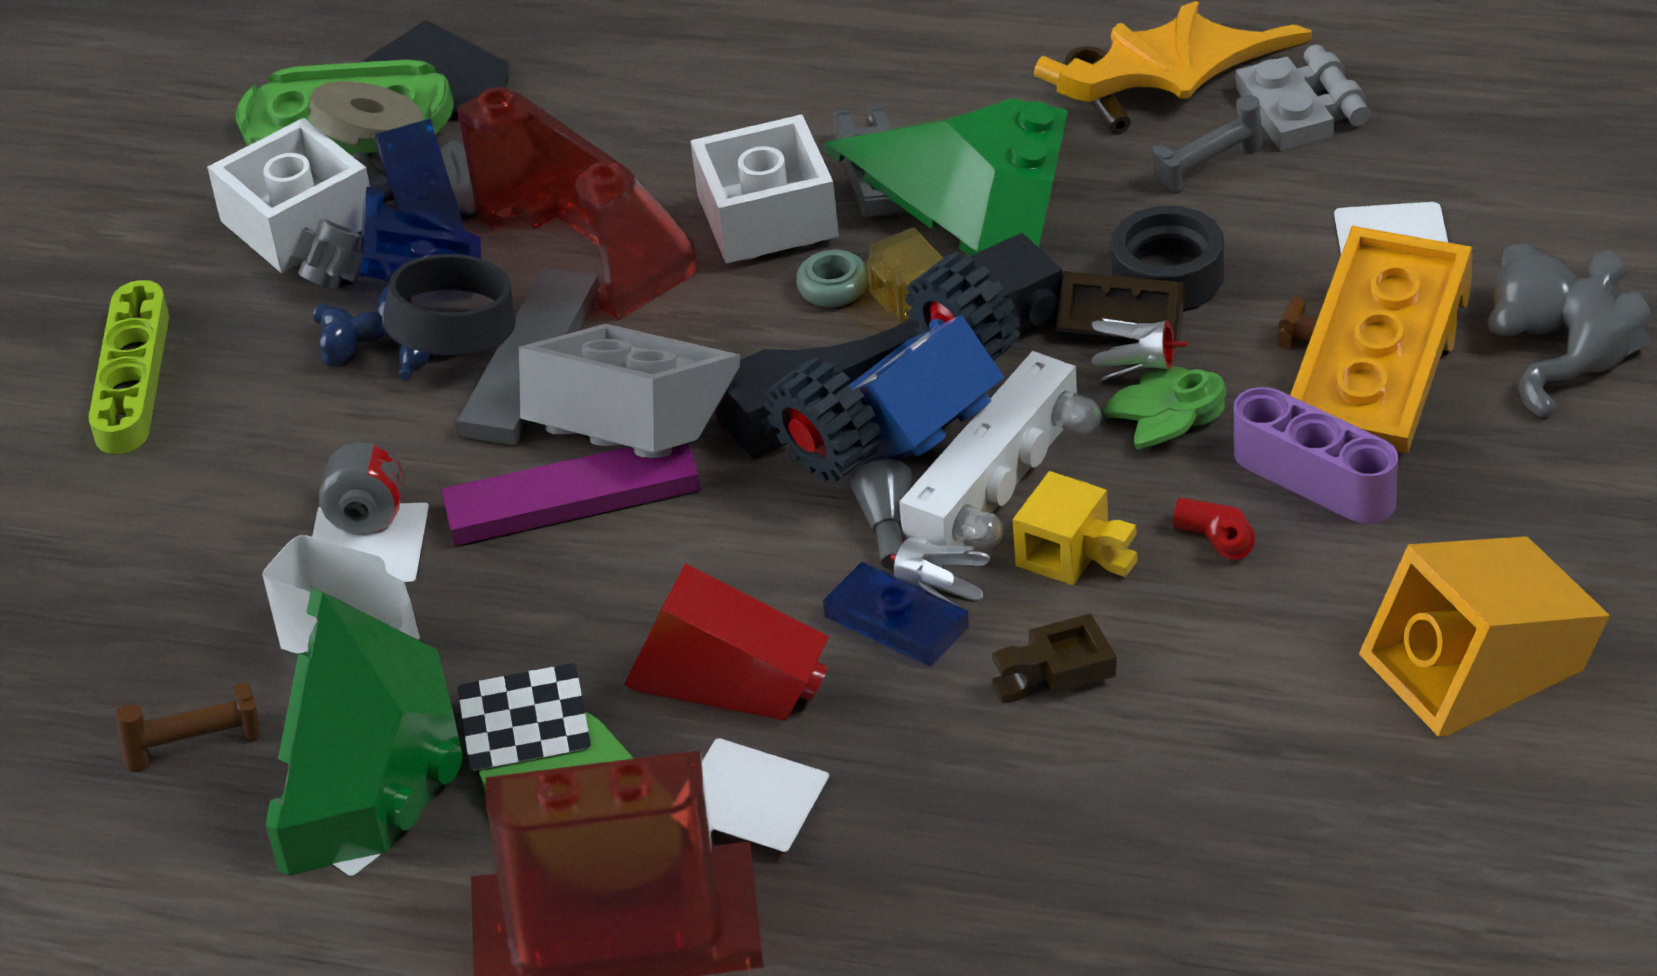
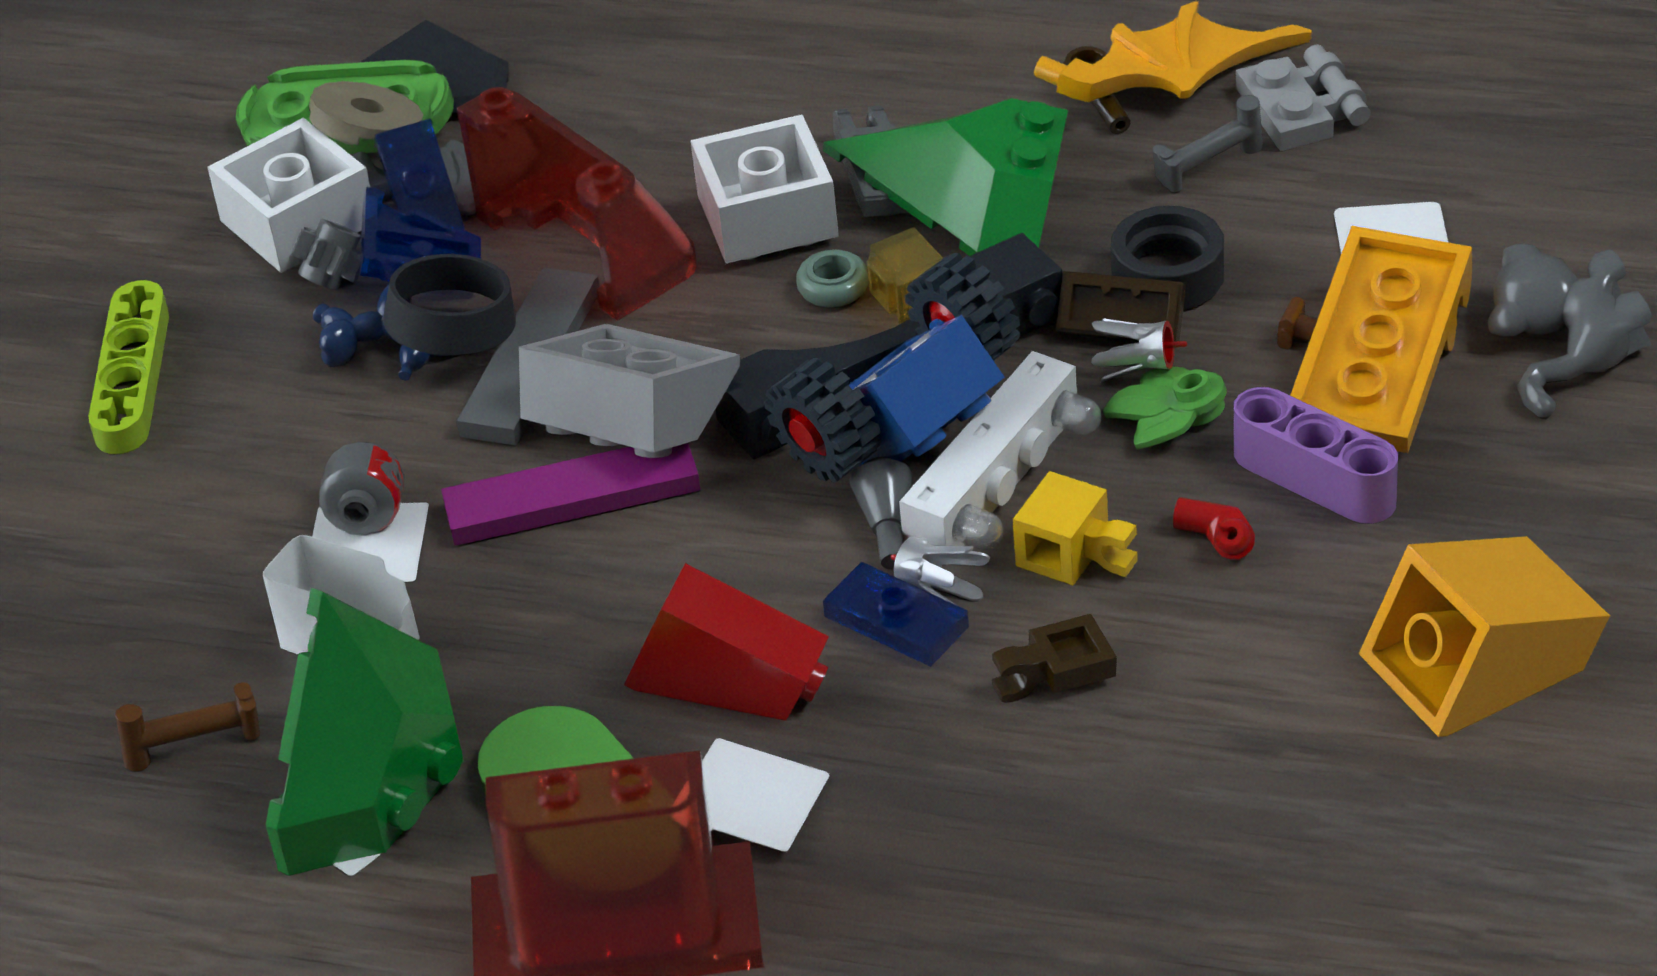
(523, 716): sticker -> none

